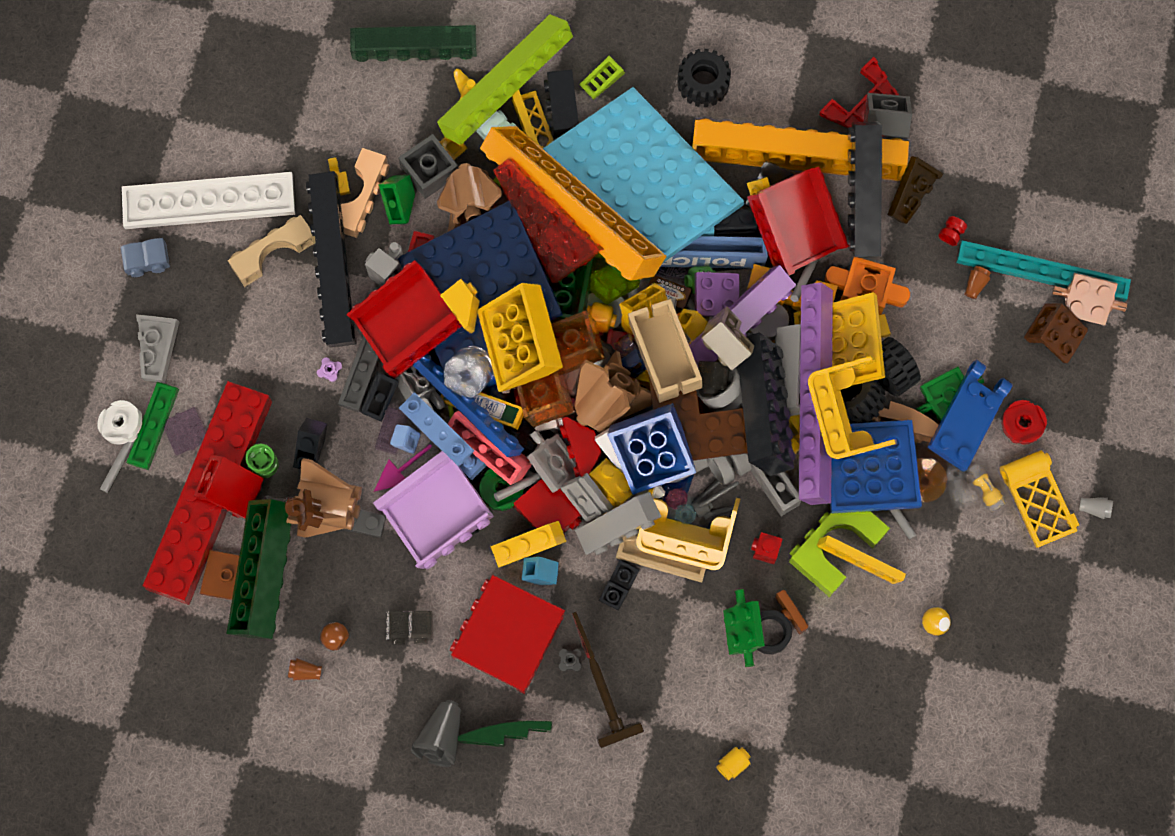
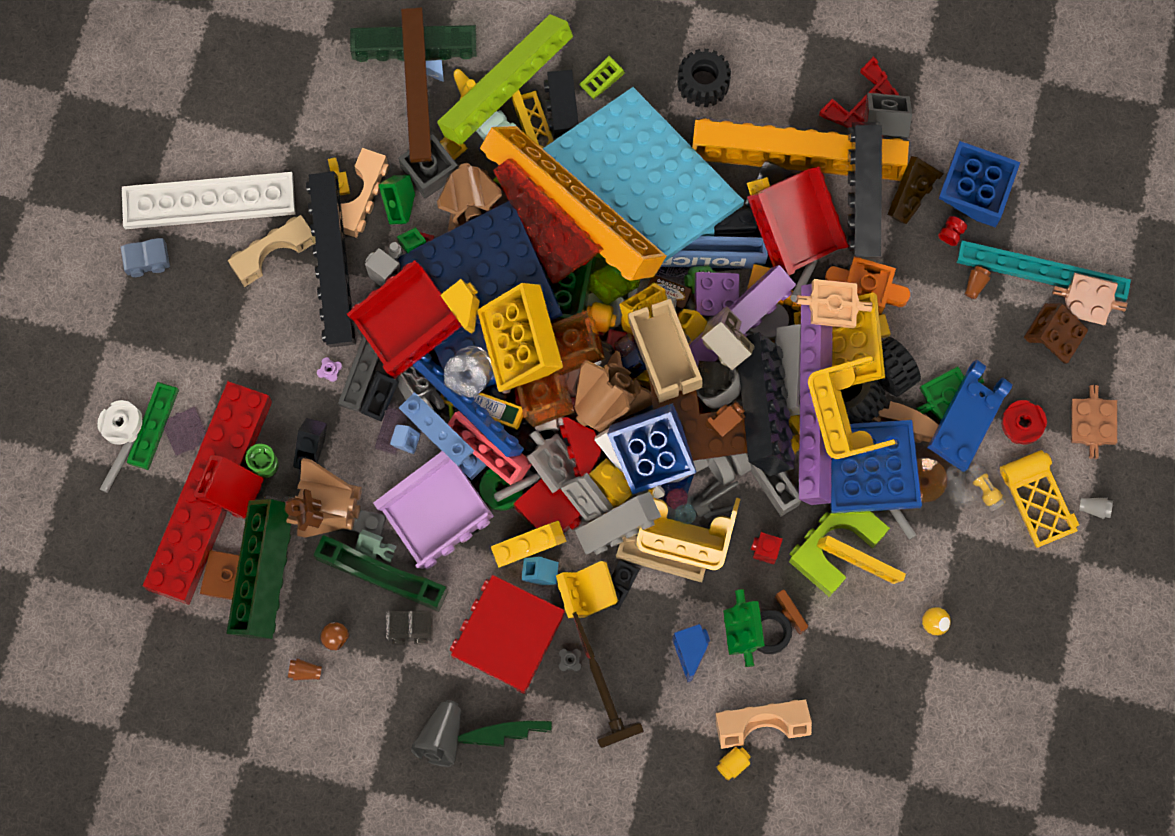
(156, 344): light grey wing -> none
(372, 545): none -> sand green plate
(382, 575): none -> dark green arch
(392, 476): dark pink piece -> none
(411, 240): none -> green plate
(416, 85): none -> reddish brown tile
(435, 69): none -> light blue slope
(587, 590): none -> yellow bracket
(690, 648): none -> blue slope
(727, 418): none -> dark orange brick
(789, 717): none -> light nougat arch
(834, 303): none -> light nougat plate
(979, 183): none -> blue slope
(1094, 421): none -> nougat plate

